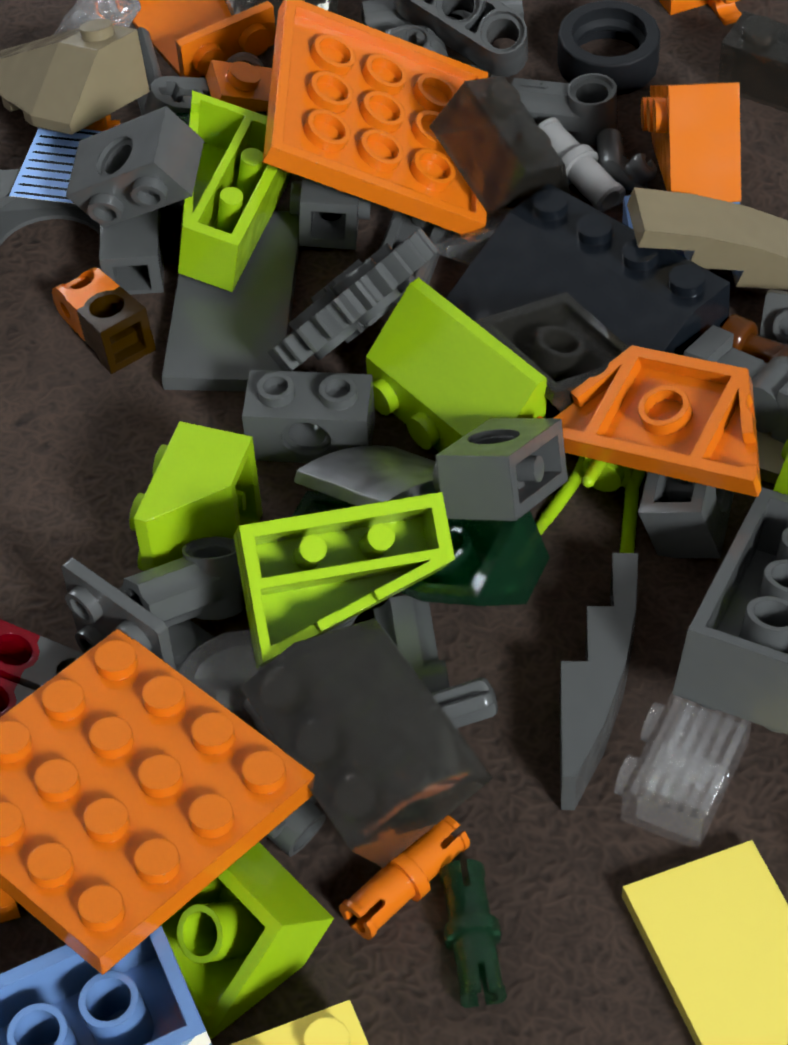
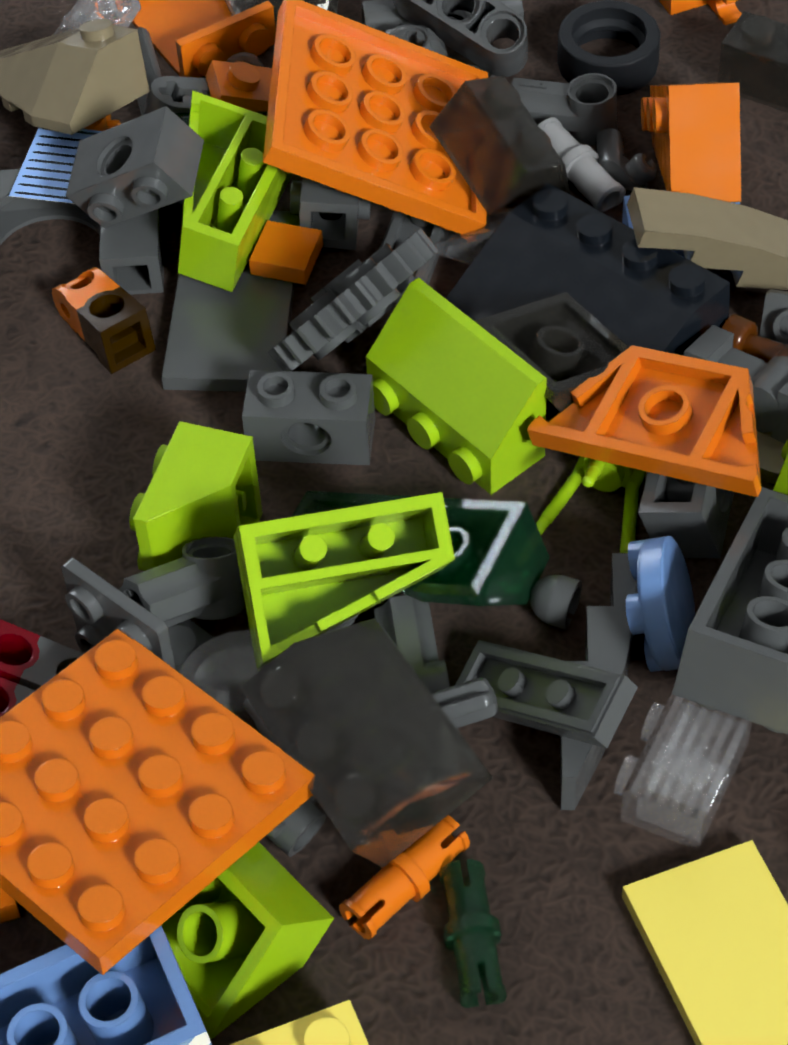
(286, 252): none -> orange tile
(369, 474): flat silver slope -> none
(501, 468): dark grey brick -> none
(552, 692): none -> dark grey tile
(555, 598): none -> dark grey hinge
(663, 600): none -> medium blue tile

